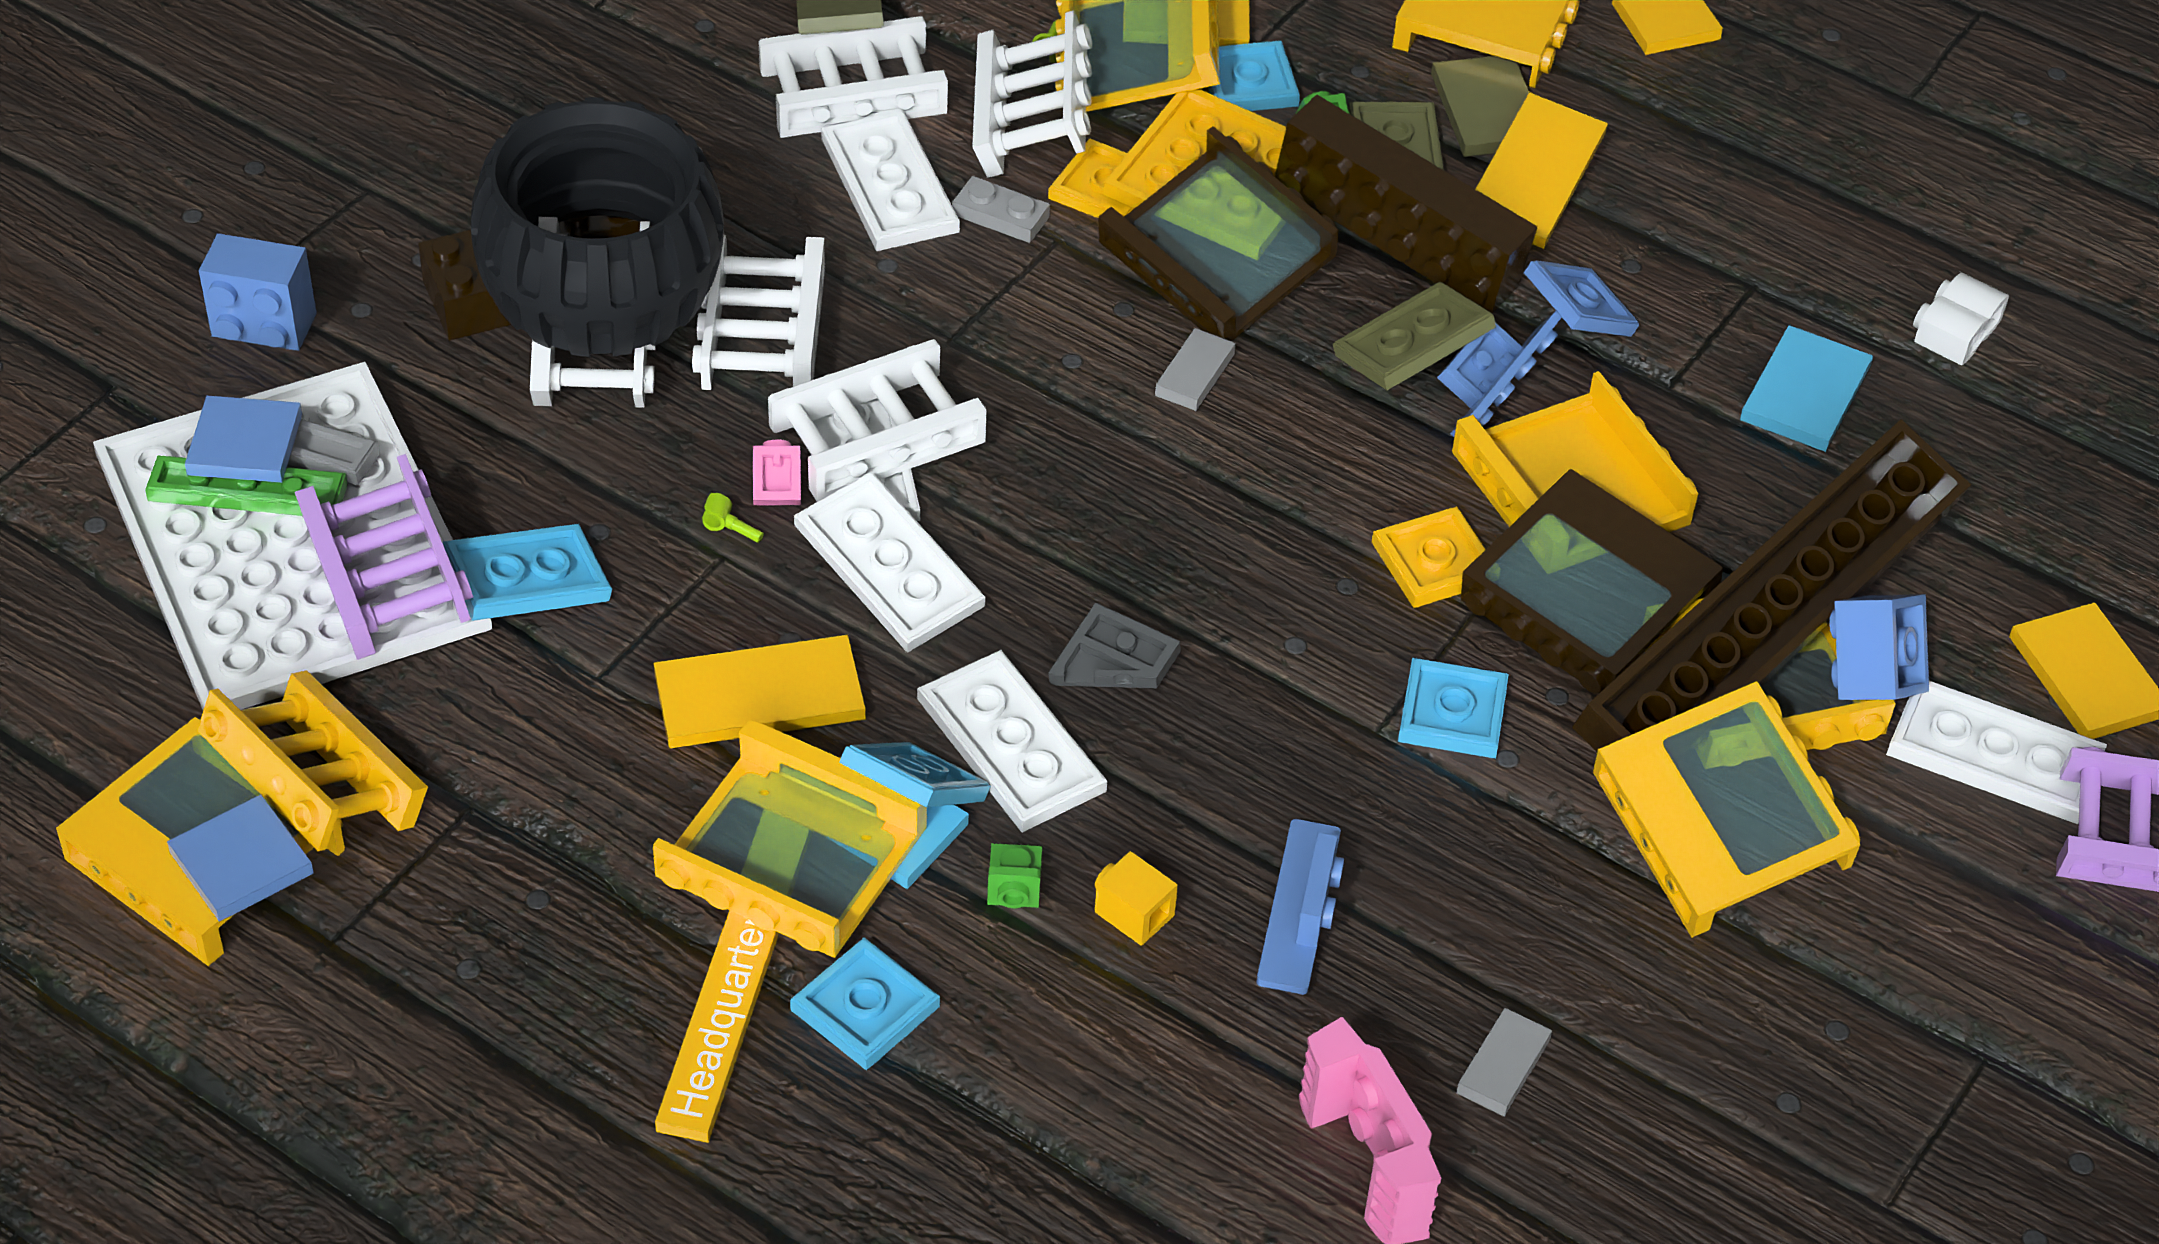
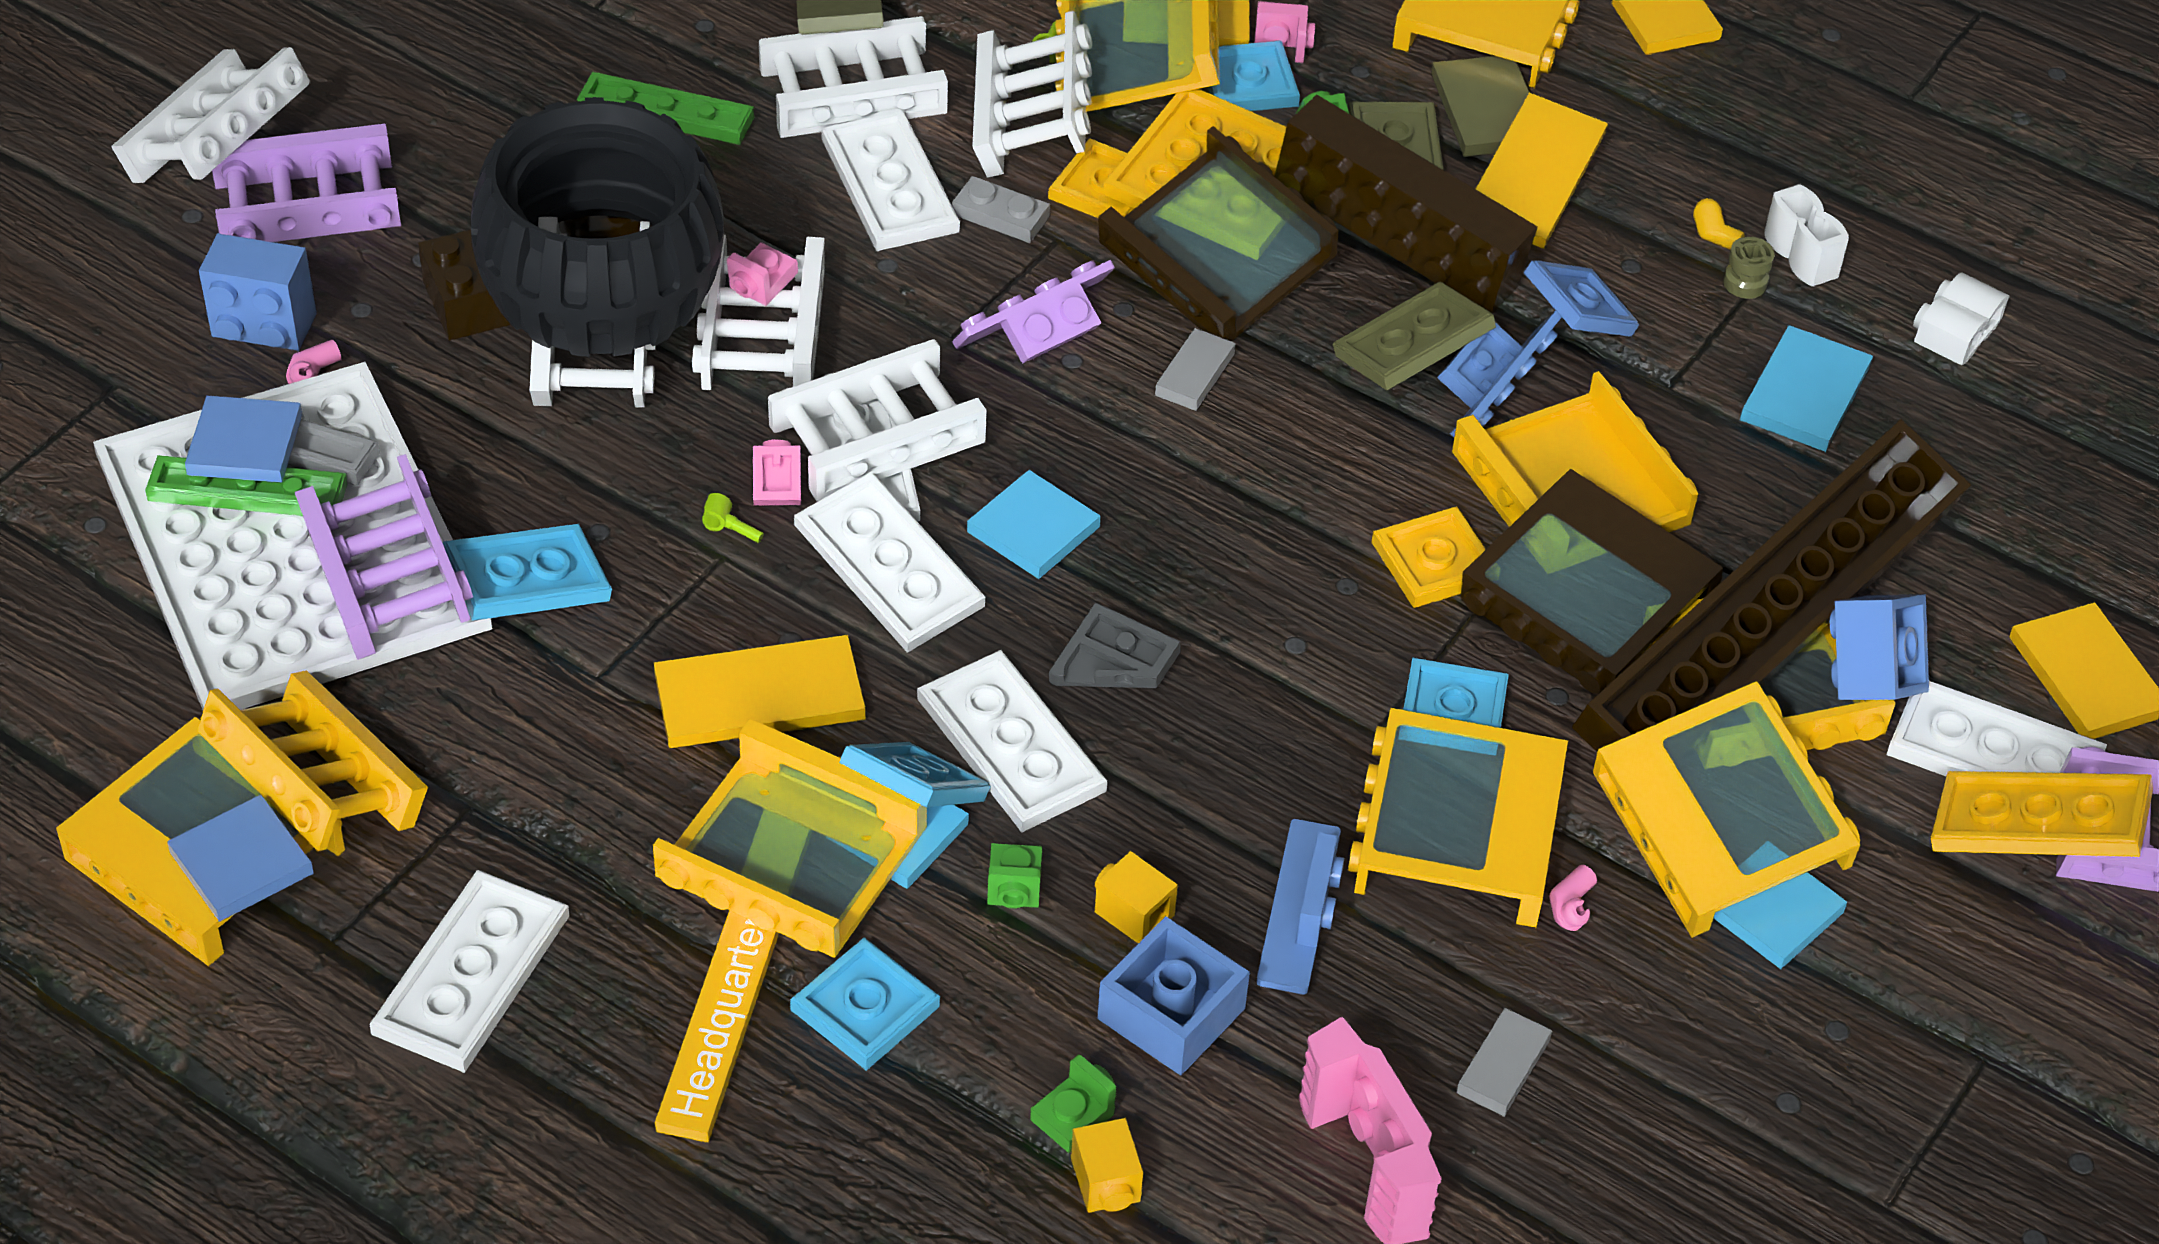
(211, 115): none -> white fence
(308, 156): none -> lavender fence
(310, 361): none -> bright pink arm
(470, 971): none -> white tile
(693, 112): none -> bright green tile
(761, 273): none -> bright pink bracket
(1033, 524): none -> medium azure tile
(1044, 320): none -> lavender bracket
(1079, 1101): none -> bright green bracket
(1106, 1165): none -> yellow brick
(1173, 995): none -> medium blue brick
(1285, 24): none -> bright pink bracket
(1461, 807): none -> panel
(1567, 901): none -> bright pink arm
(1711, 224): none -> yellow arm
(1749, 267): none -> olive wheel
(1783, 917): none -> medium azure tile
(1806, 235): none -> white brick
(2043, 813): none -> yellow tile

